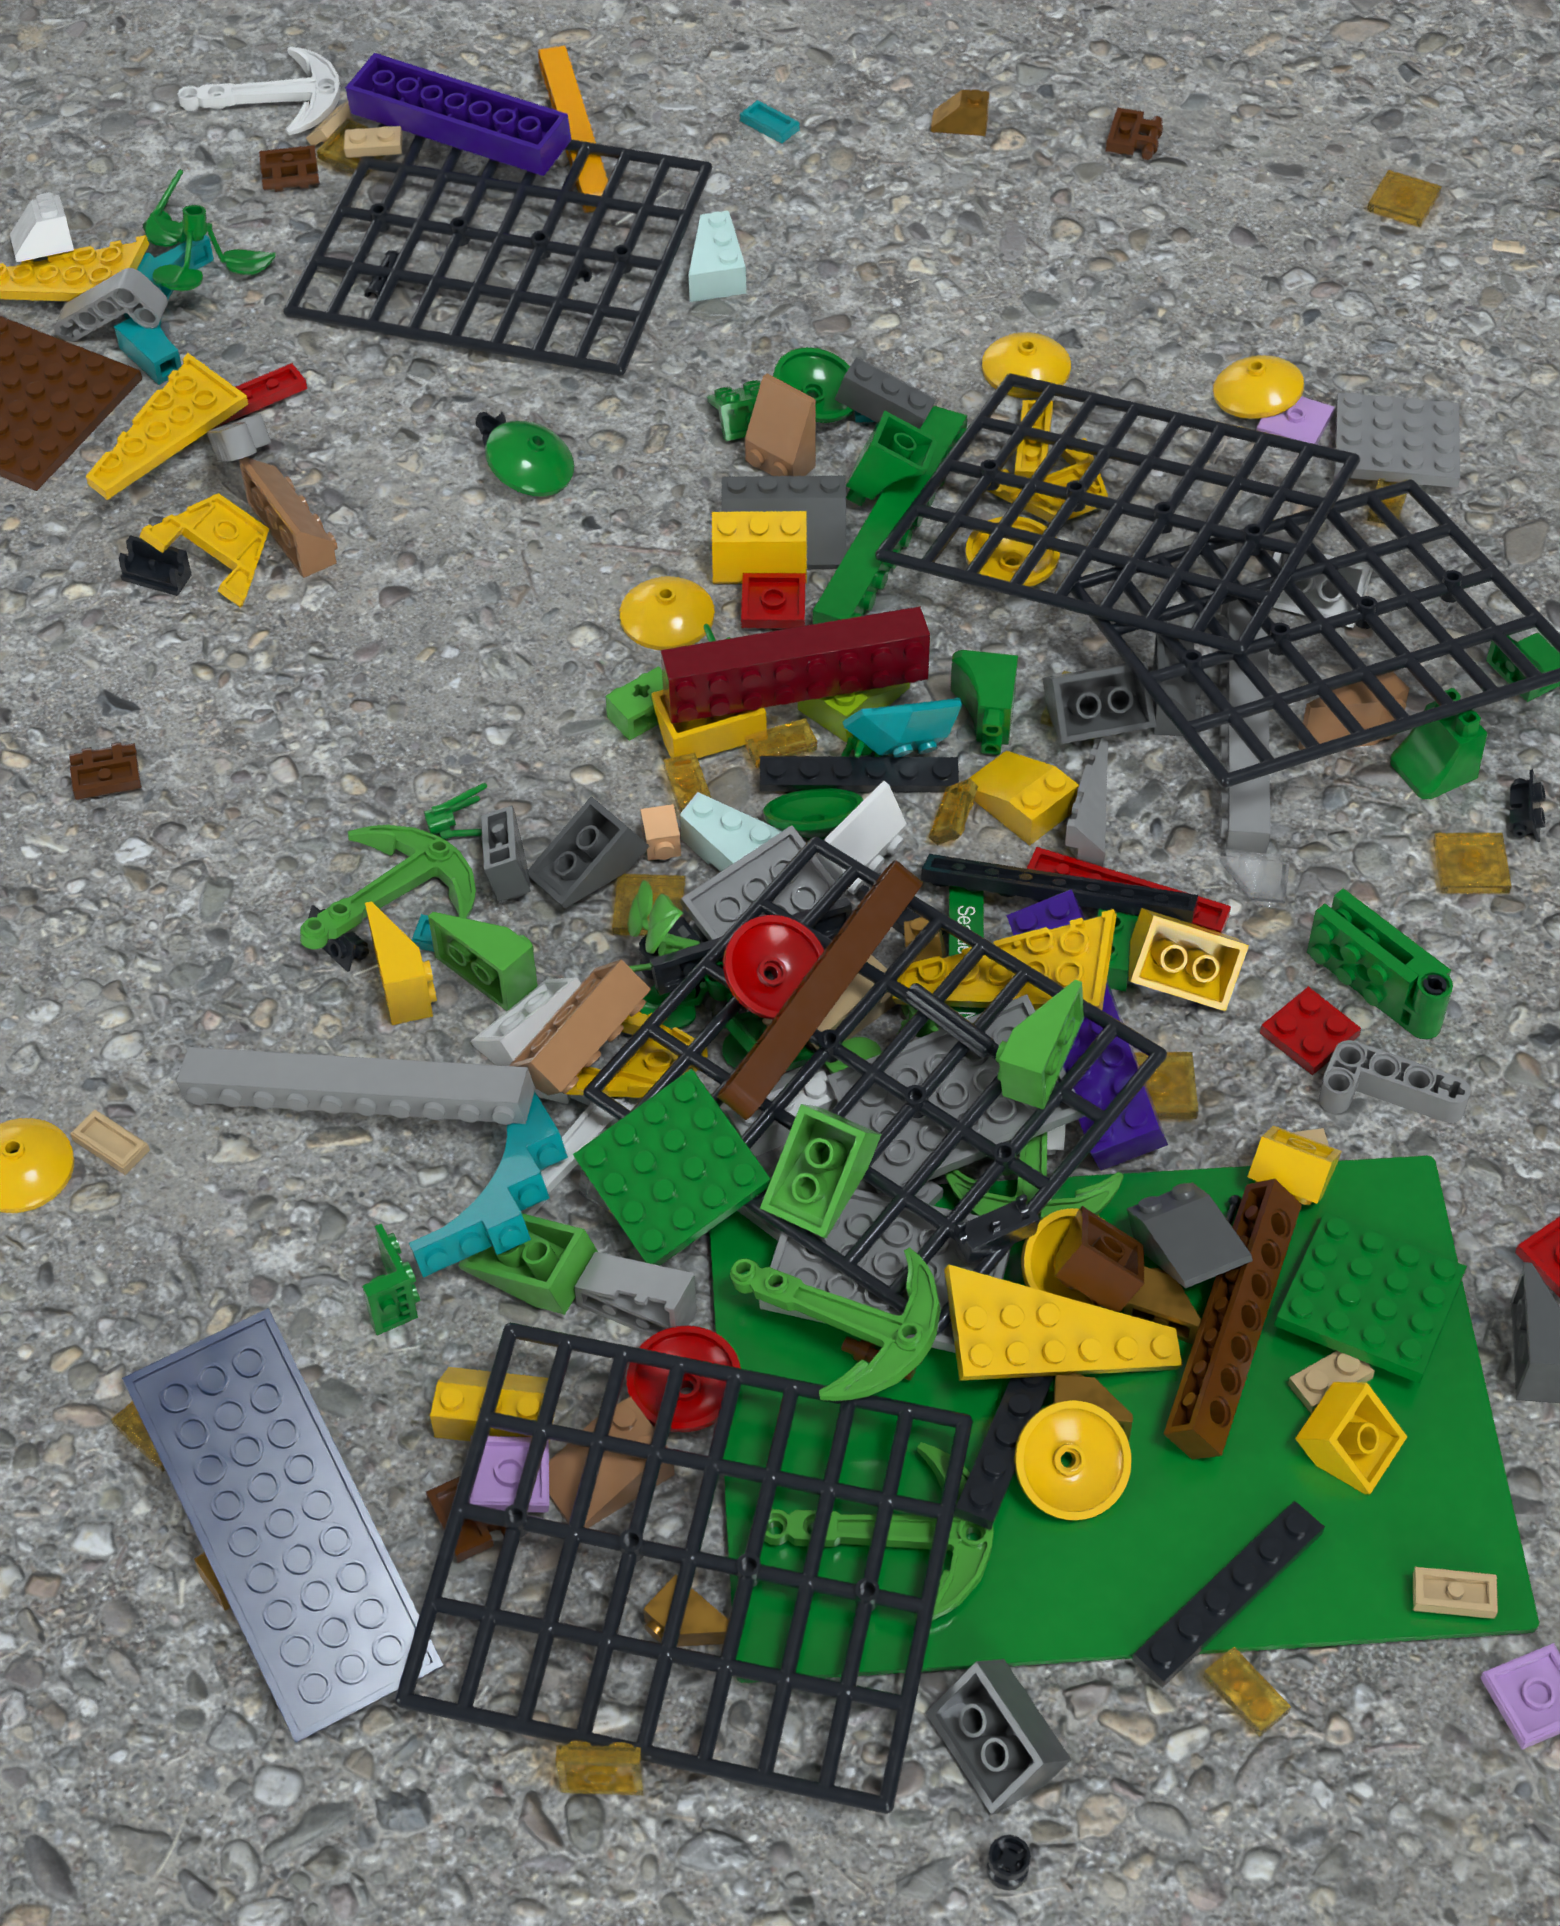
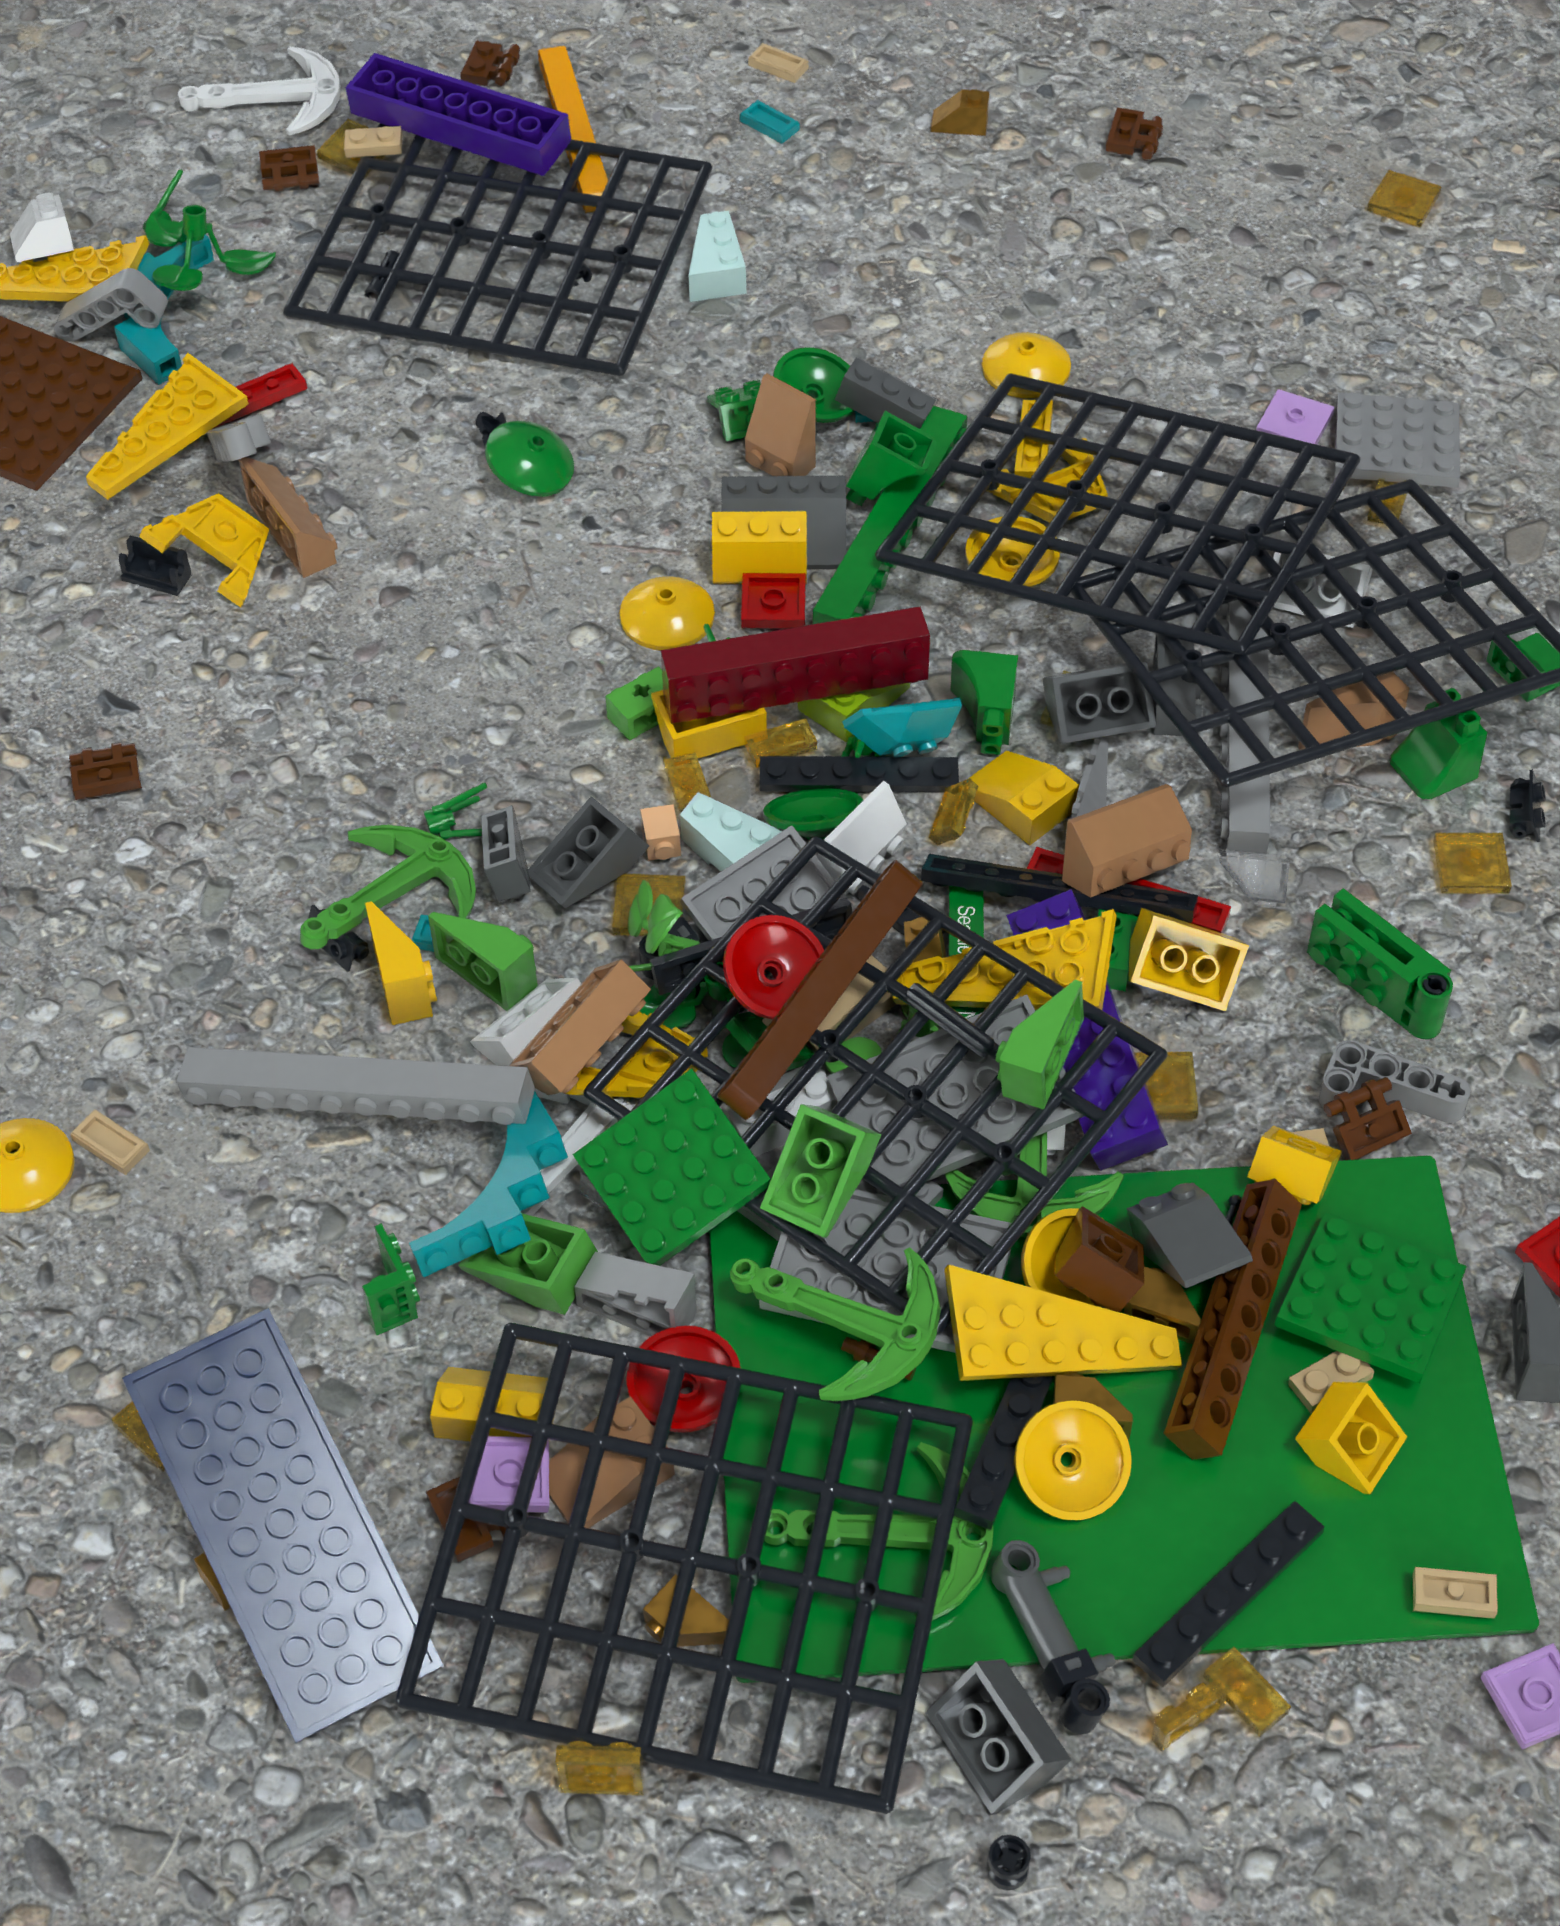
(330, 124): tan plate -> none
(483, 63): none -> reddish brown plate
(778, 63): none -> tan tile
(996, 1229): black hinge -> none
(1067, 1670): none -> dark grey piece
(1125, 841): none -> medium nougat slope
(1200, 1705): none -> clear yellow plate
(1258, 387): yellow dish -> none
(1309, 1030): red plate -> none
(1372, 1129): none -> reddish brown plate

